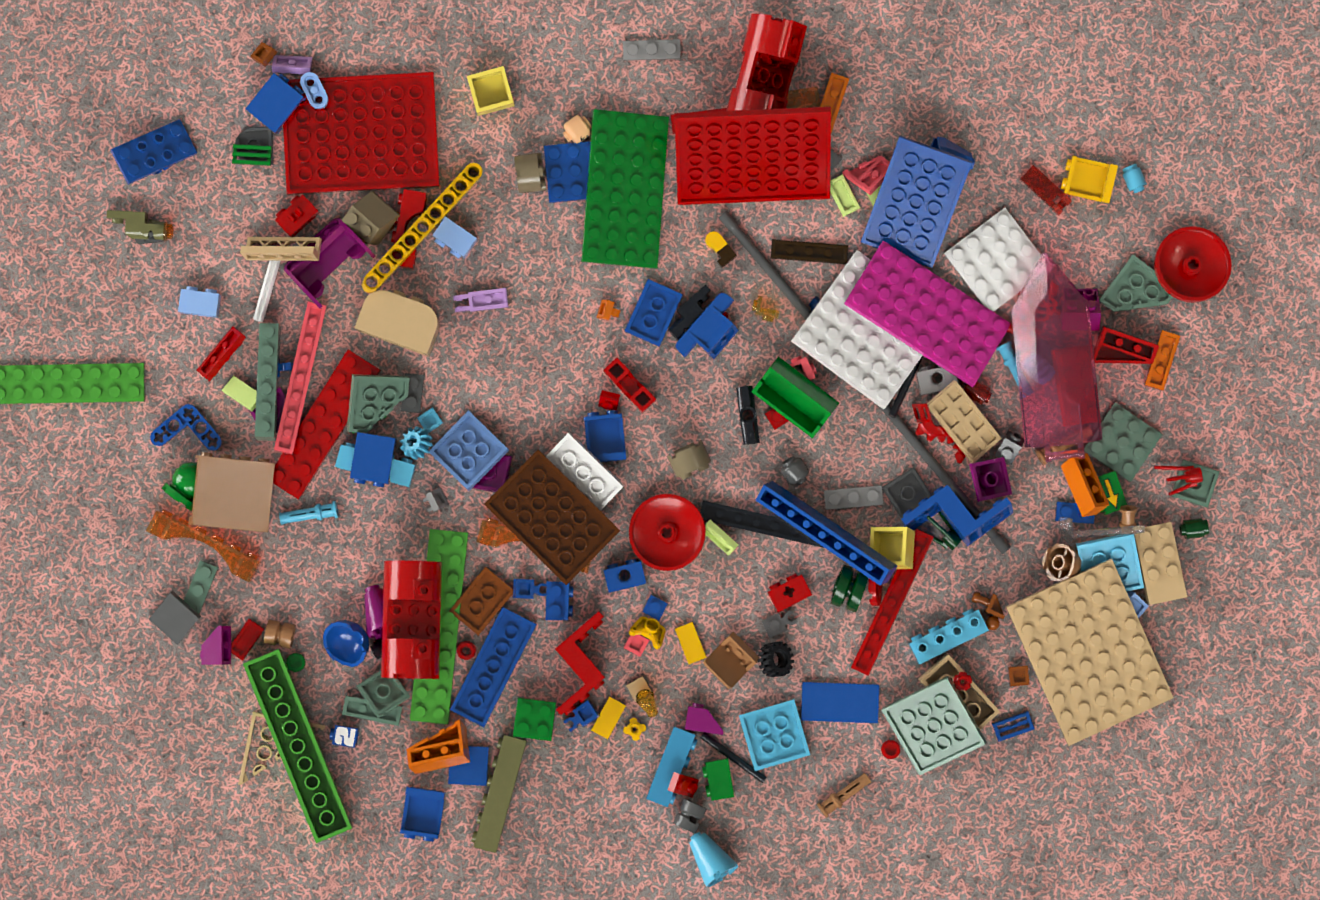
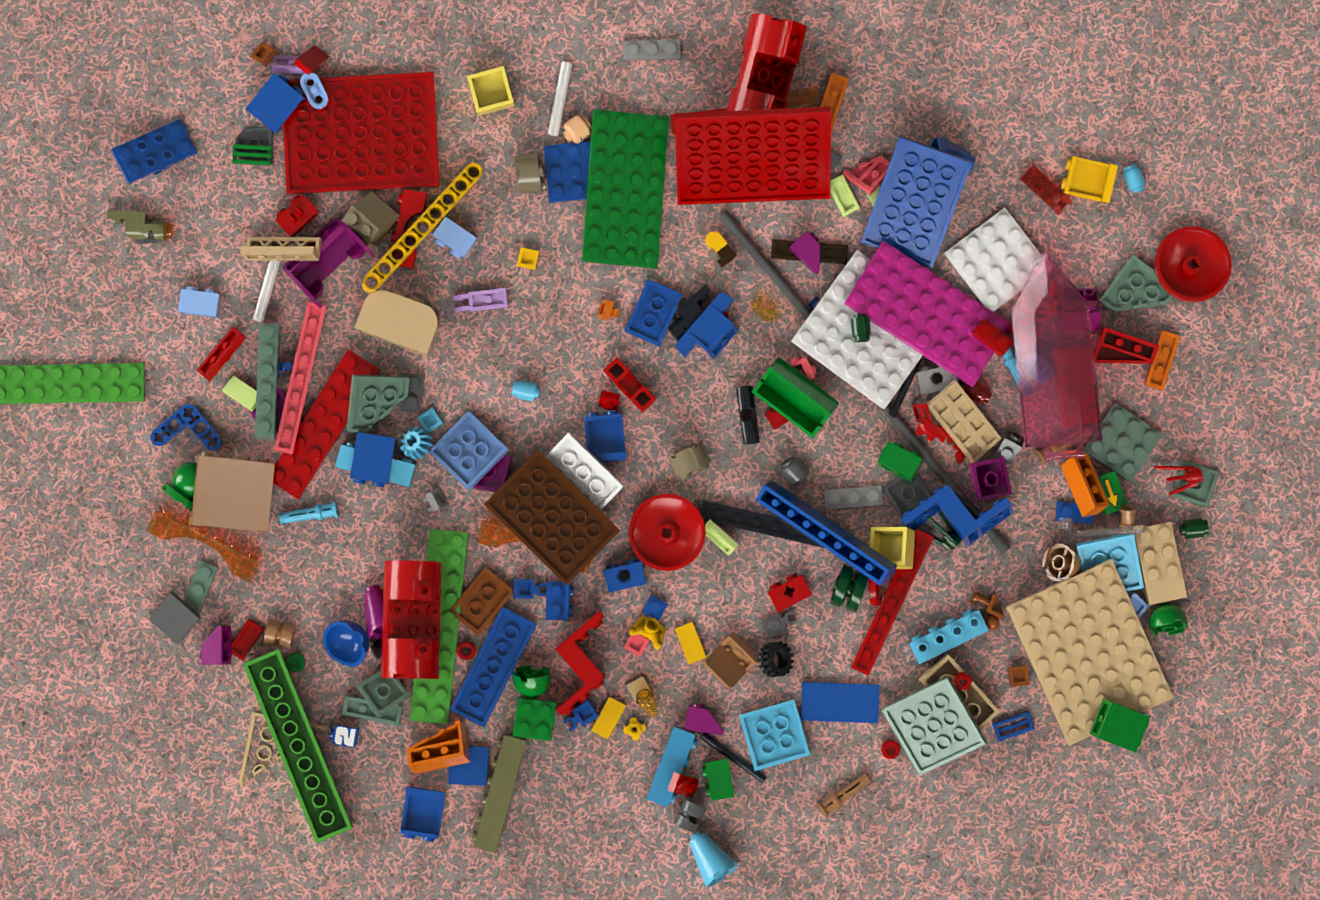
(311, 60): none -> red tile
(525, 390): none -> medium azure brick
(527, 258): none -> yellow plate
(531, 681): none -> green cylinder
(560, 98): none -> white axle
(808, 251): none -> magenta slope
(860, 328): none -> dark green brick
(900, 461): none -> green brick
(992, 337): none -> red plate
(1119, 725): none -> green panel
(1168, 619): none -> green cylinder

